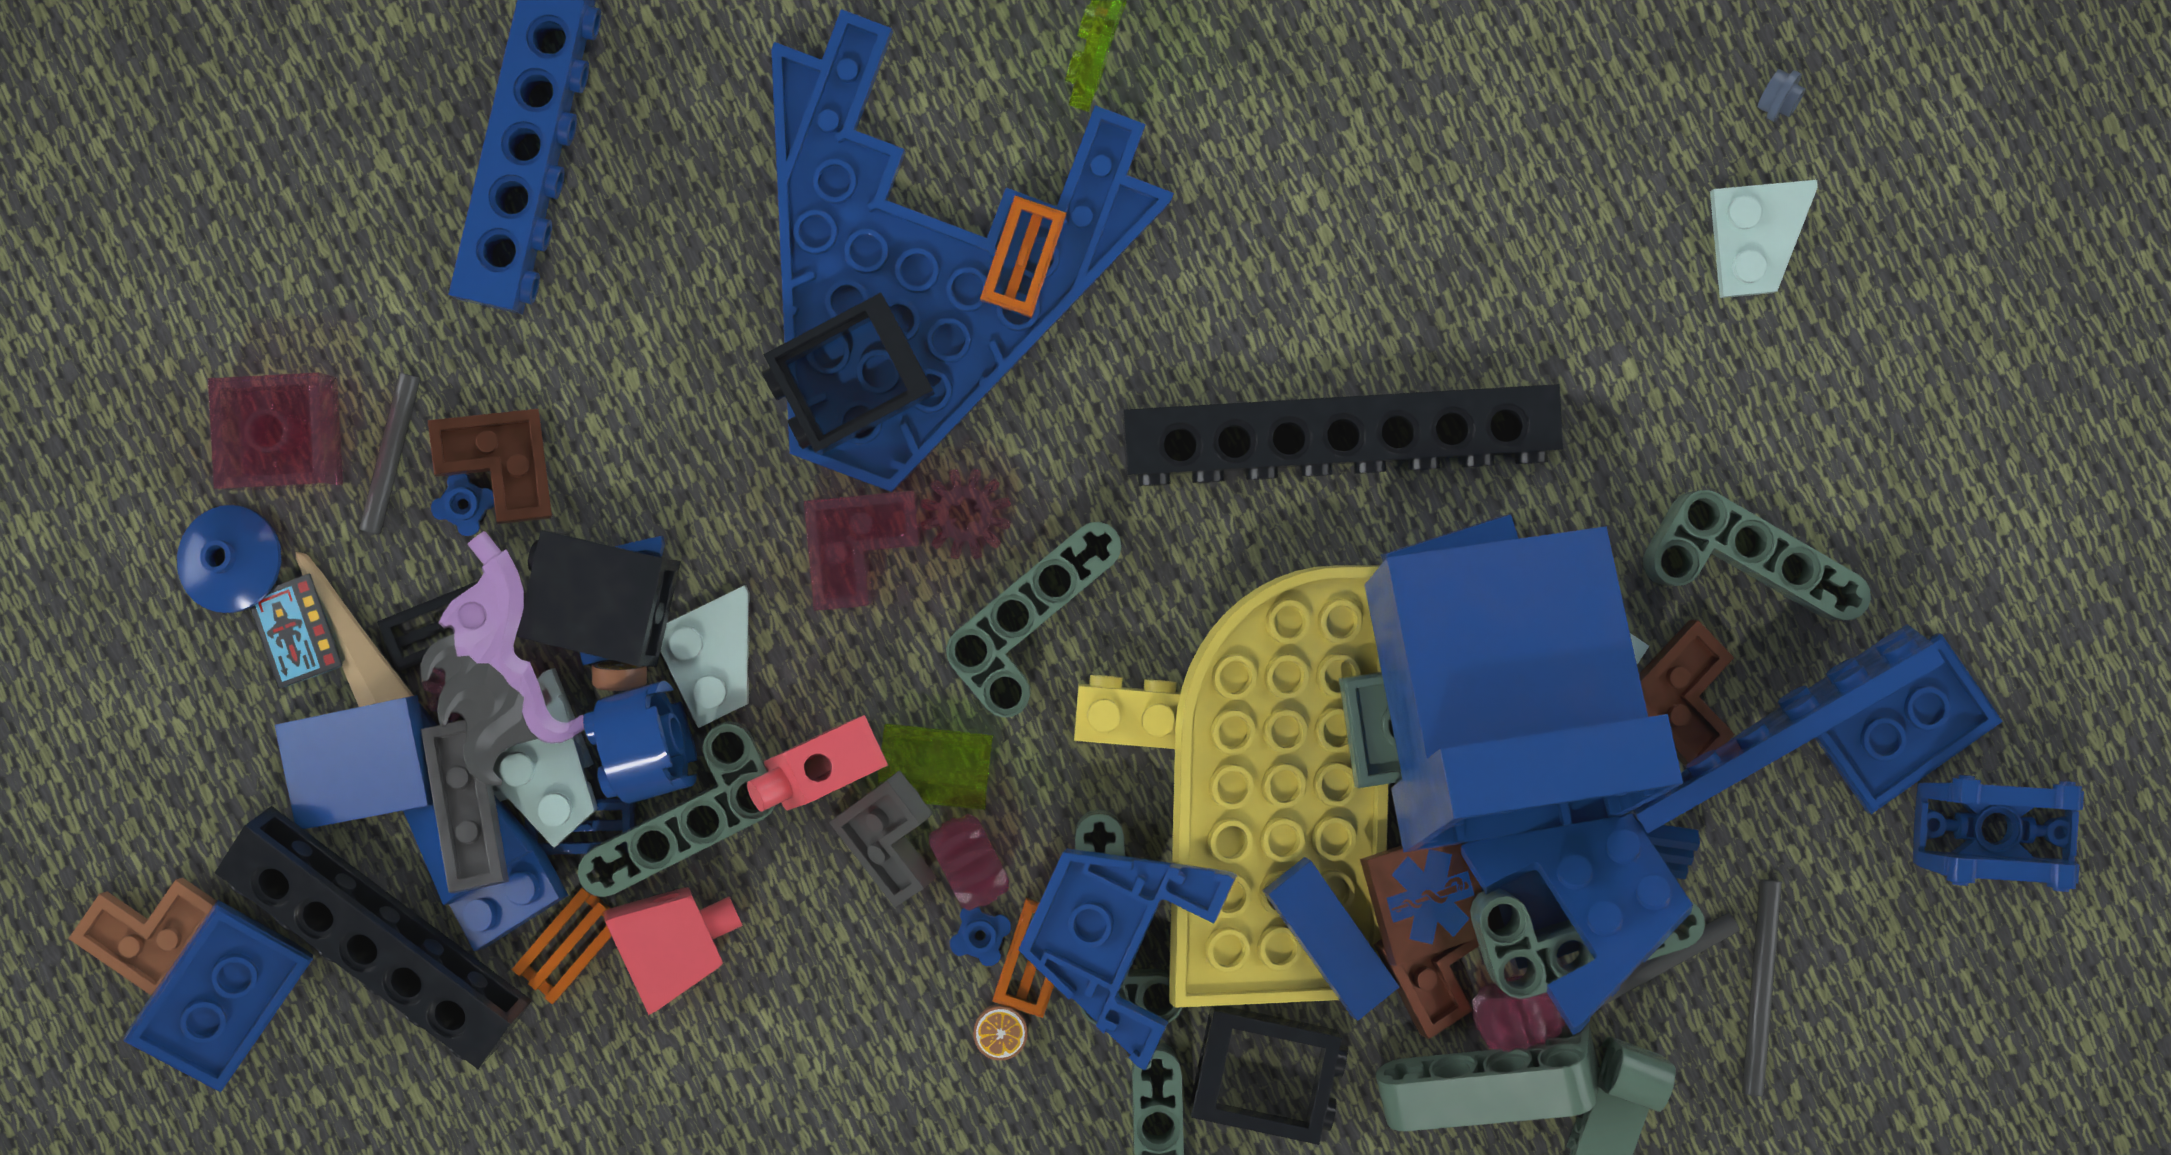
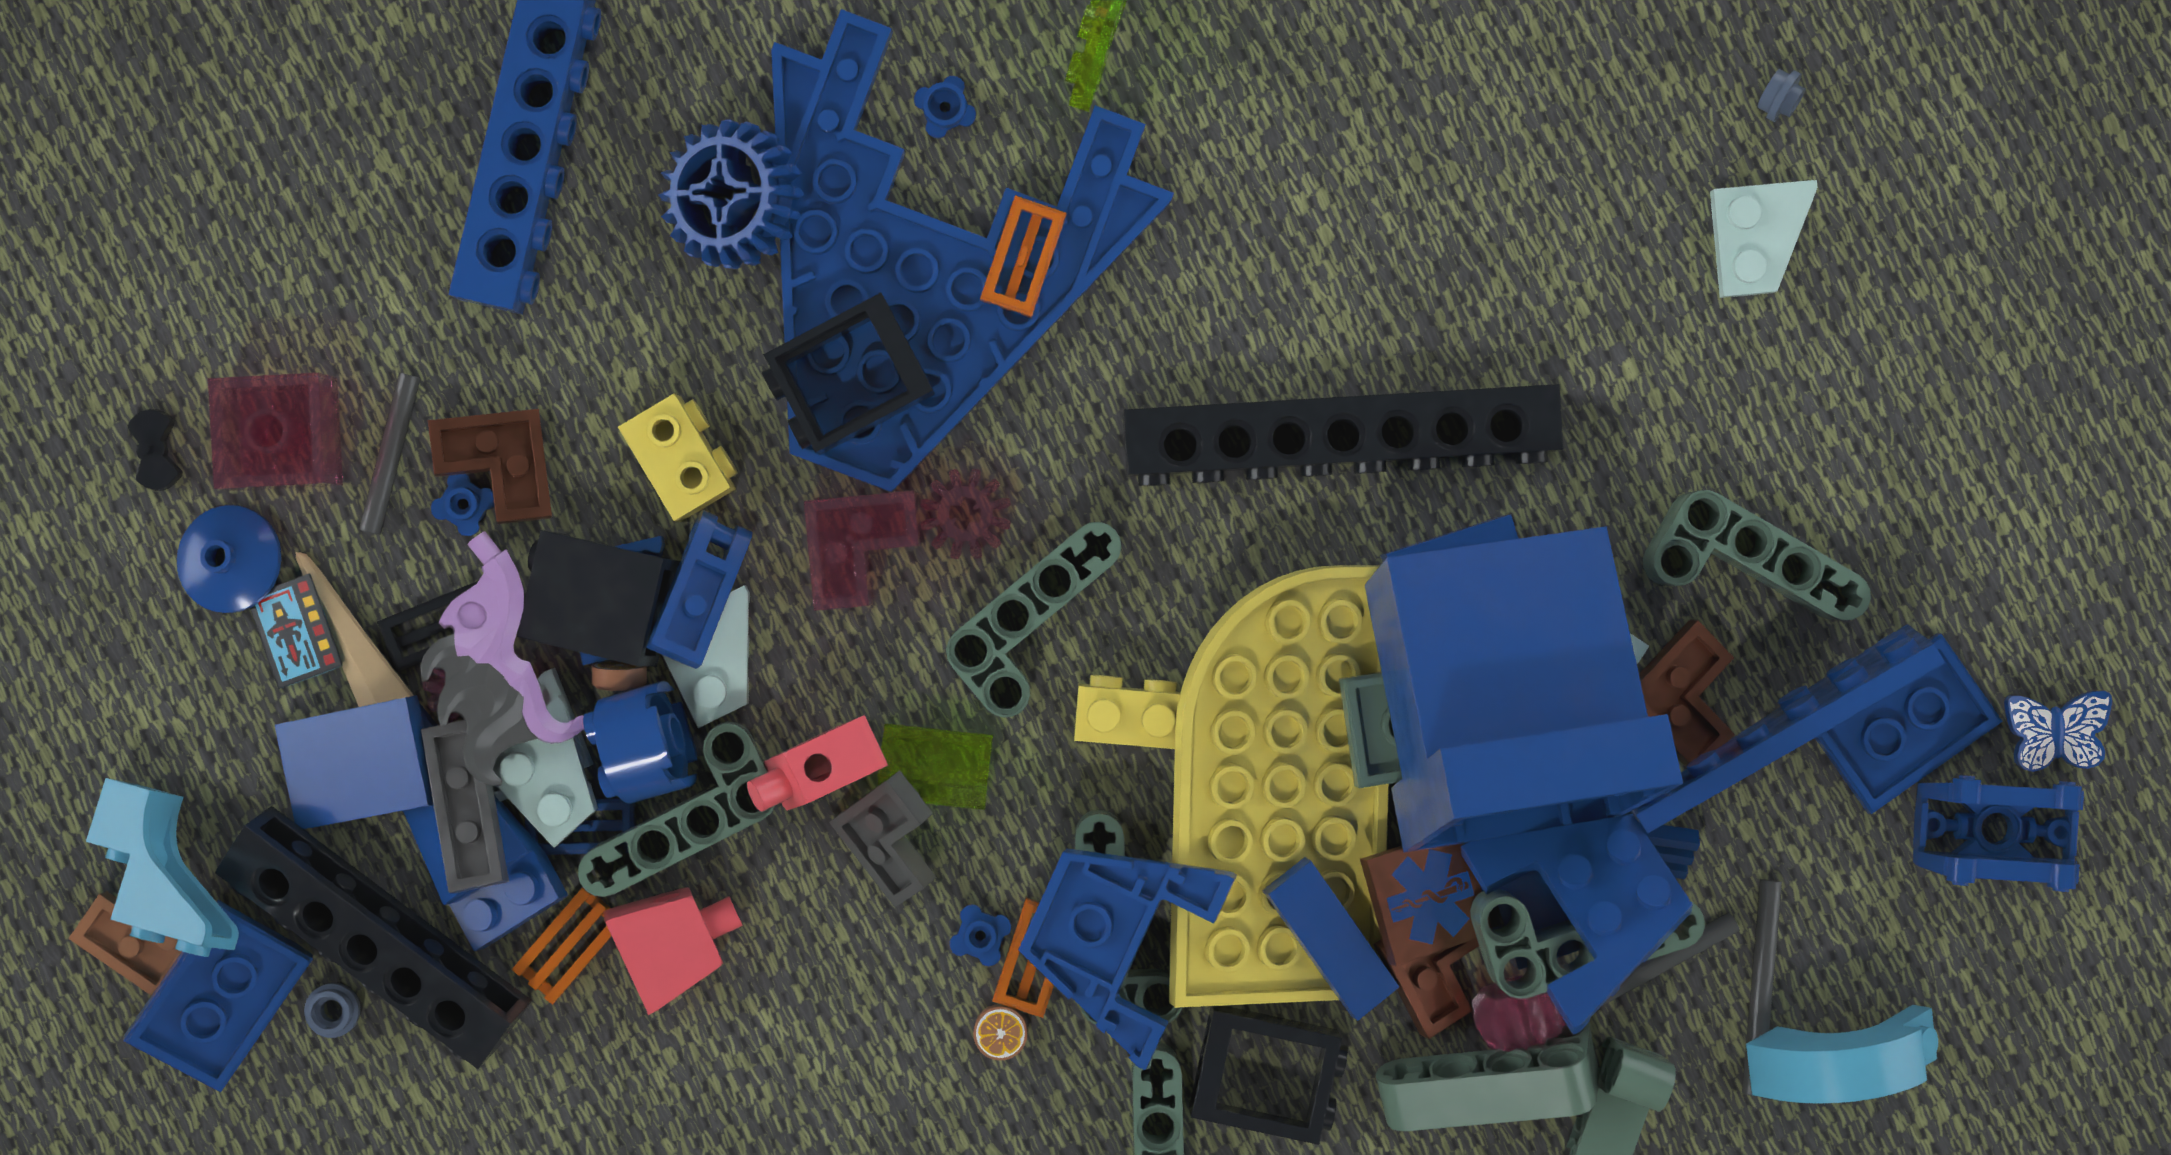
(151, 431): none -> black piece
(157, 888): none -> medium azure arch
(316, 1016): none -> sand blue plate
(679, 457): none -> light yellow brick
(699, 591): none -> blue plate
(723, 155): none -> blue gear
(948, 91): none -> blue plate
(969, 862): clear pink gear -> none
(1844, 1065): none -> medium azure arch
(2058, 732): none -> blue animal

